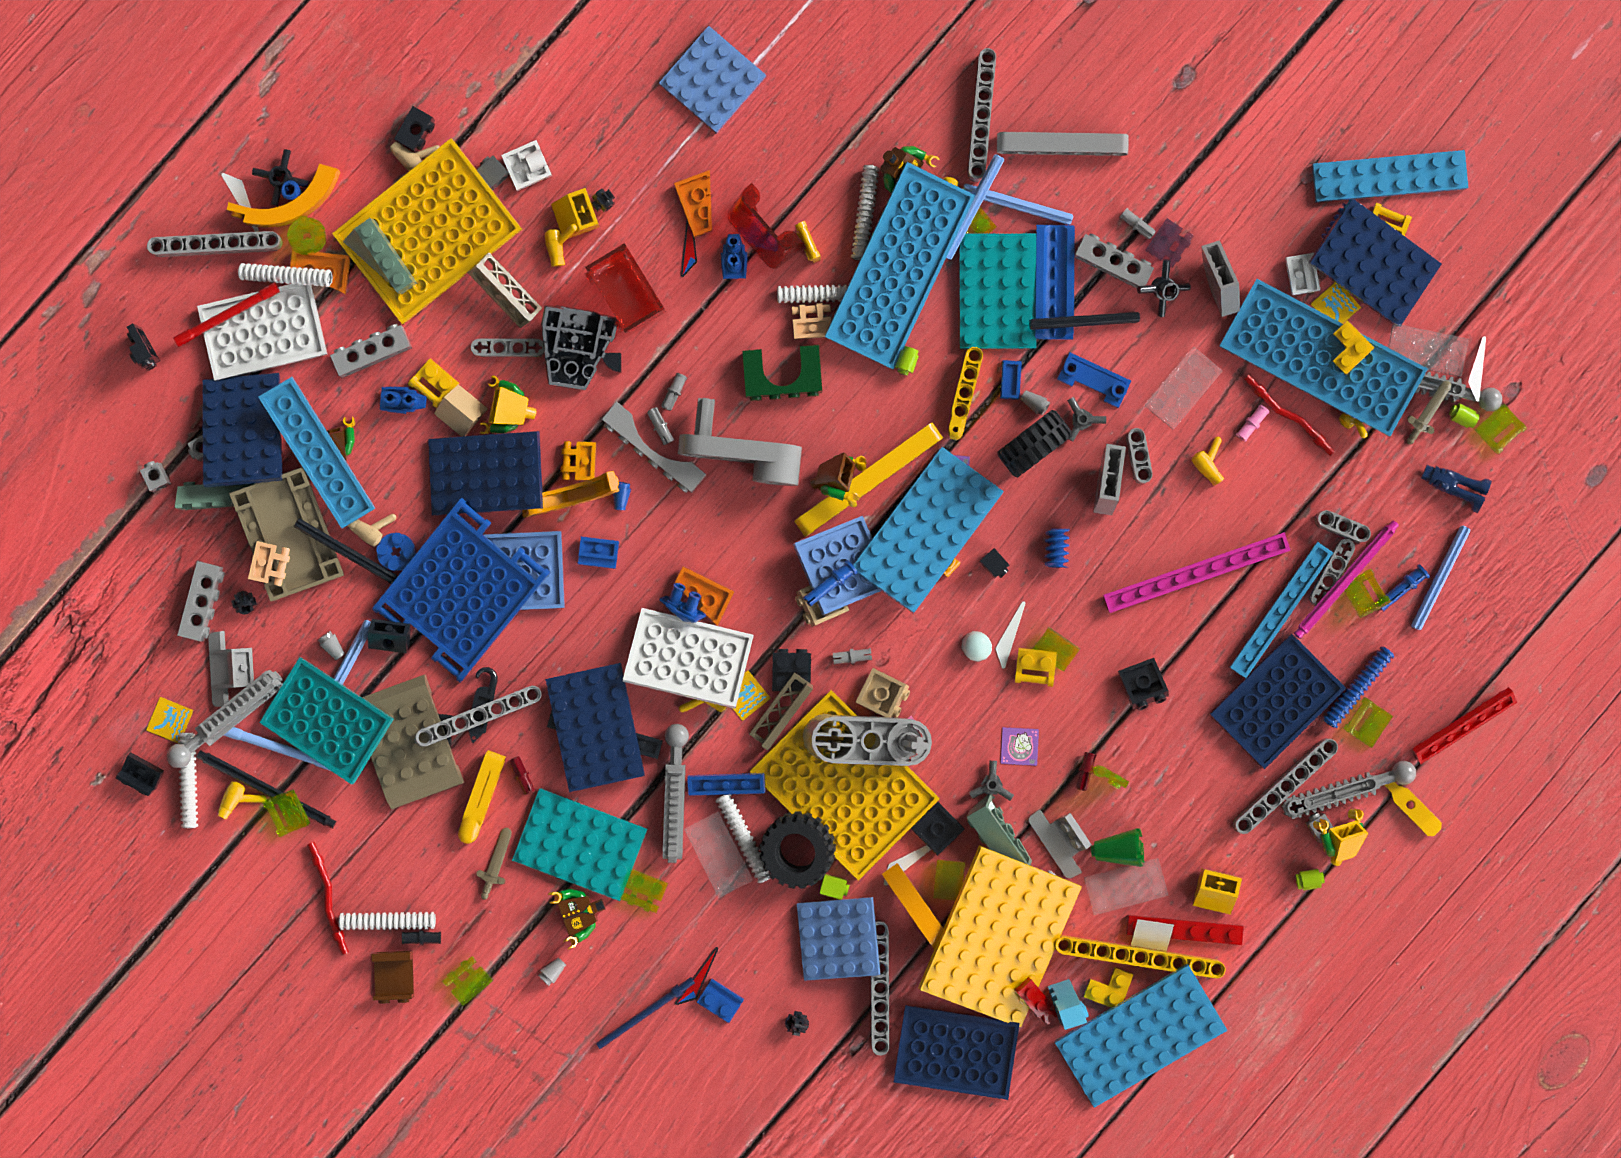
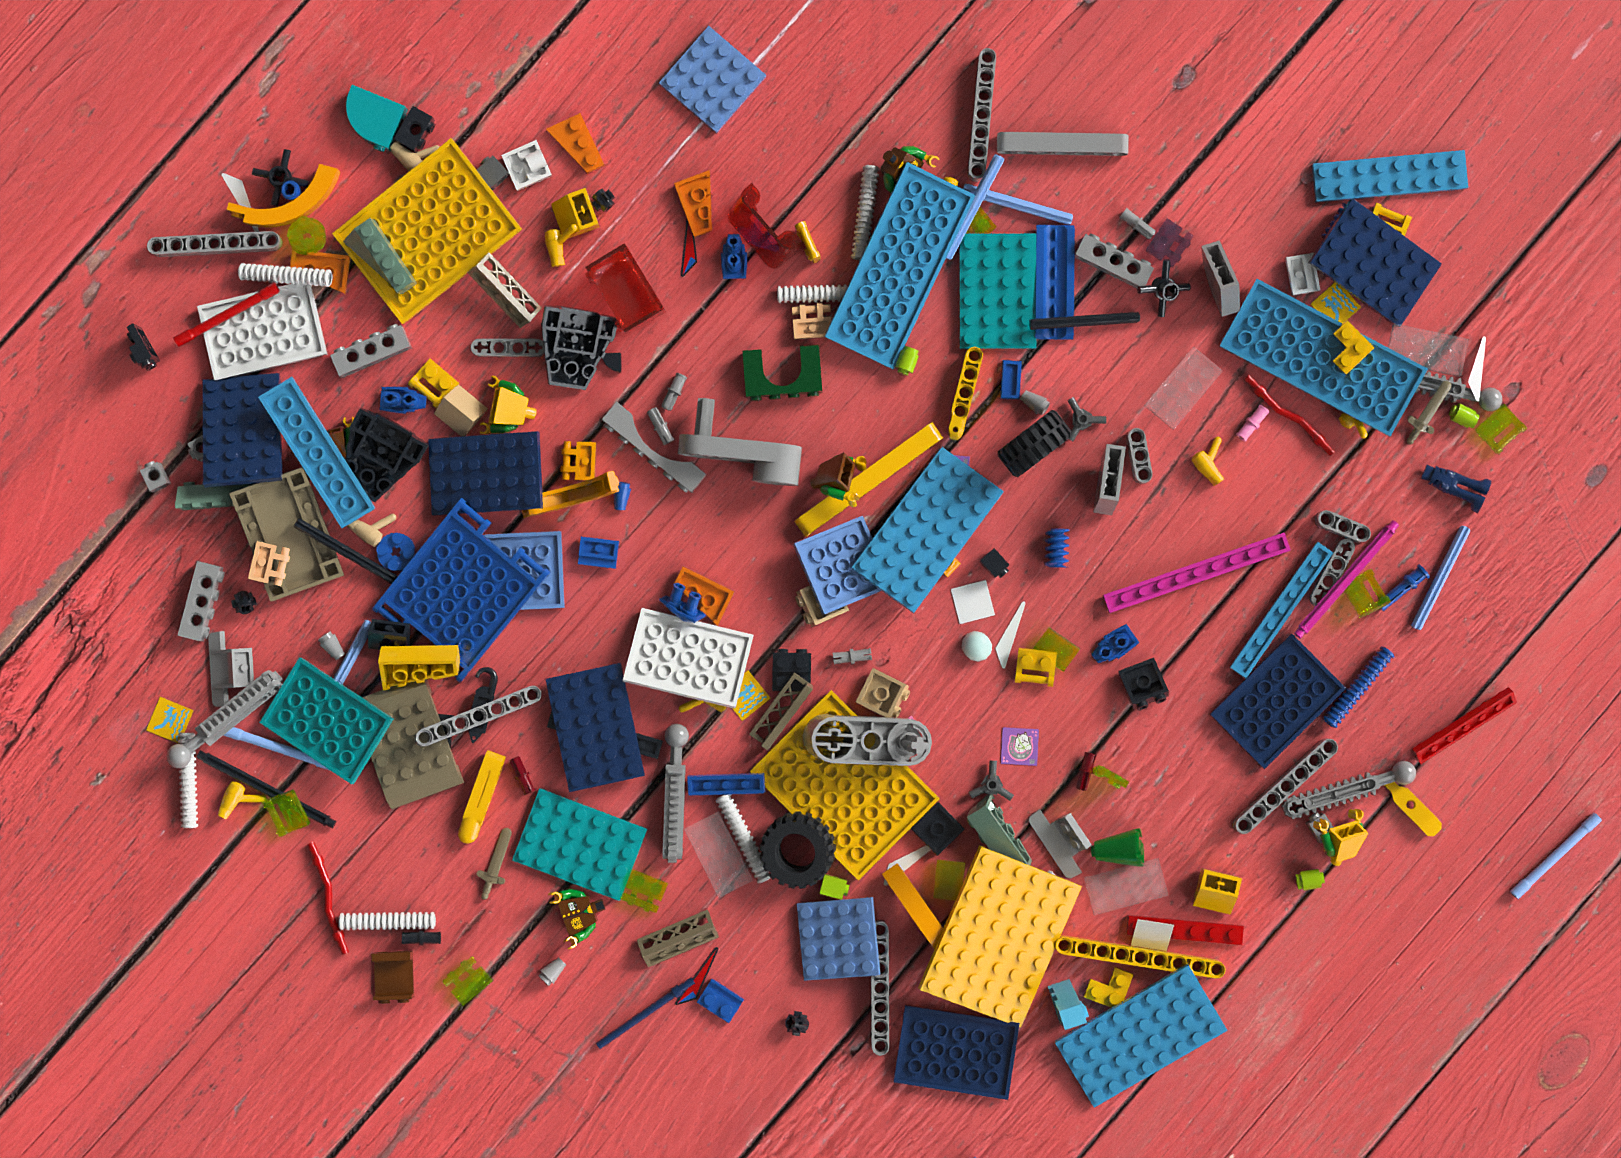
(140, 774): black bracket -> none
(374, 117): none -> teal brick
(381, 452): none -> black wedge
(417, 663): none -> yellow wedge
(577, 141): none -> orange wing
(678, 942): none -> dark tan fence
(837, 578): blue pin -> none
(972, 602): none -> white sticker
(1035, 1000): red plate -> none
(1095, 378): blue brick -> none
(1115, 644): none -> blue connector
(1372, 726): clear neon green plate -> none
(1586, 827): none -> light blue piece

